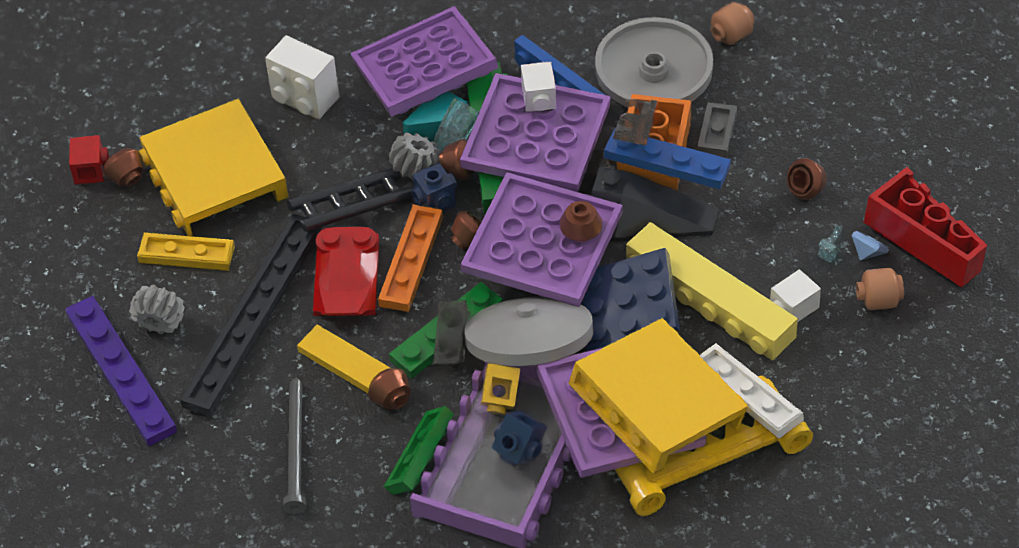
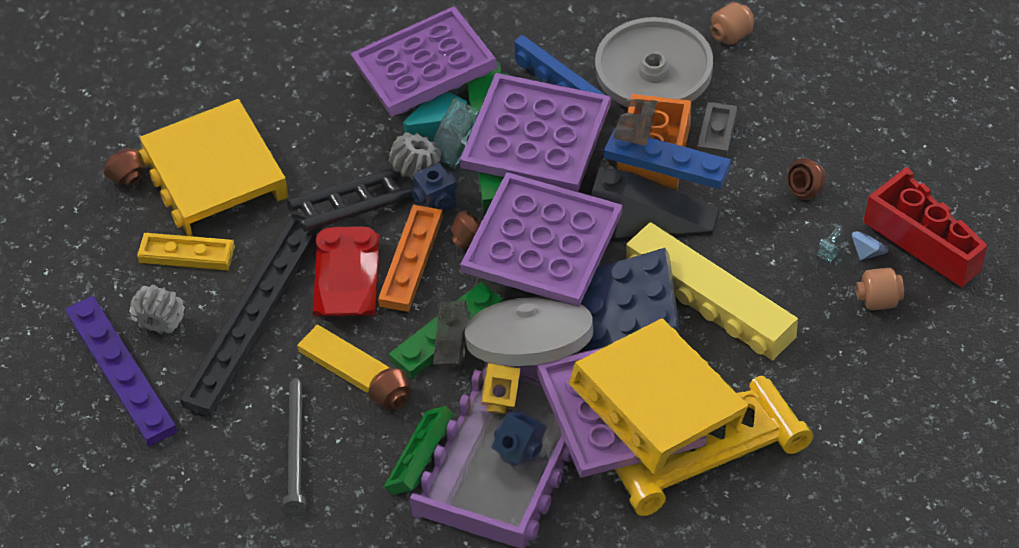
(87, 159): red brick -> none
(302, 77): white brick -> none
(451, 157): copper cone -> none
(538, 86): white brick -> none
(580, 221): copper cone -> none
(763, 401): white tile -> none
(797, 295): white brick -> none

